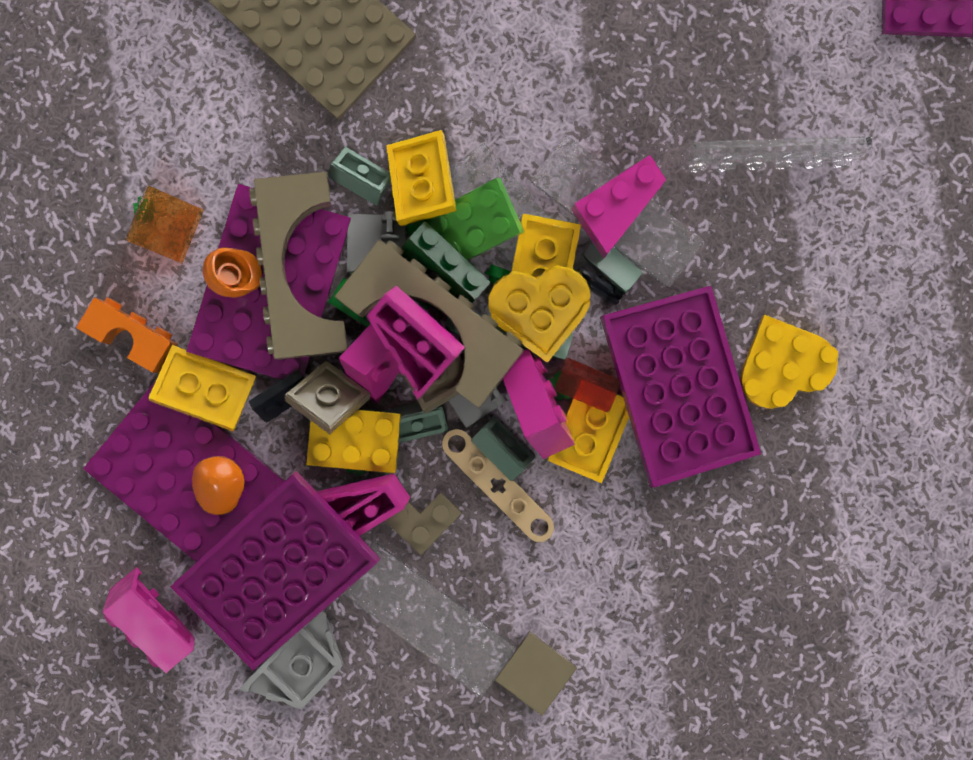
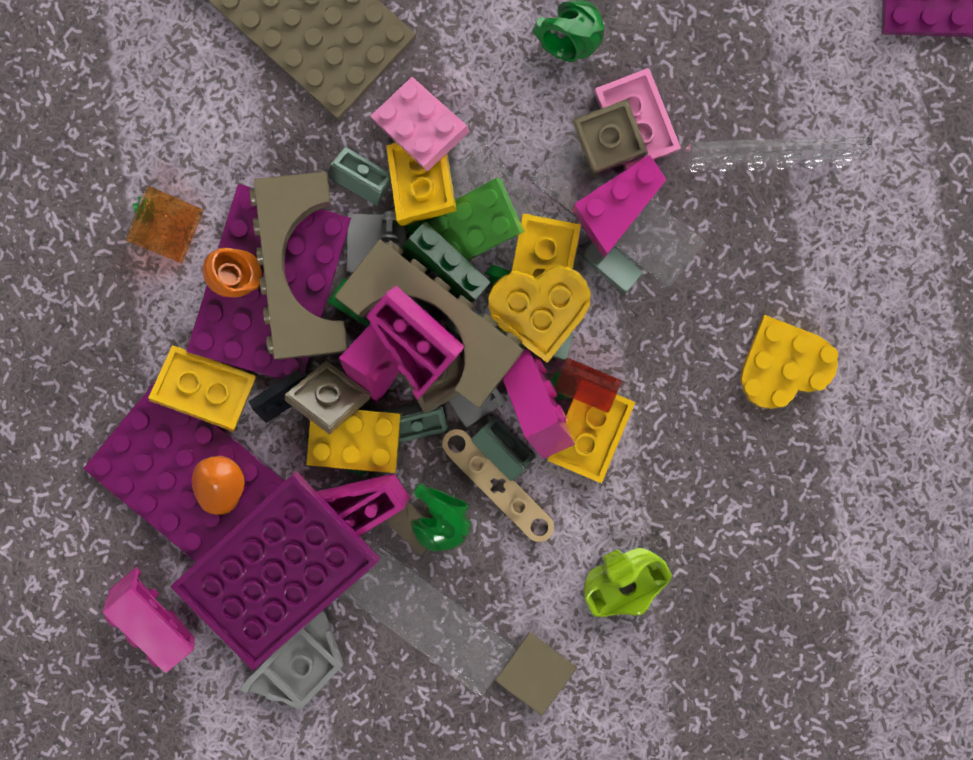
(105, 320): orange arch -> none
(420, 123): none -> bright pink plate
(449, 524): none -> green helmet
(580, 24): none -> green helmet
(601, 287): black axle -> none
(609, 137): none -> dark tan tile
(620, 570): none -> lime piece
(647, 110): none -> bright pink plate
(680, 386): magenta plate -> none

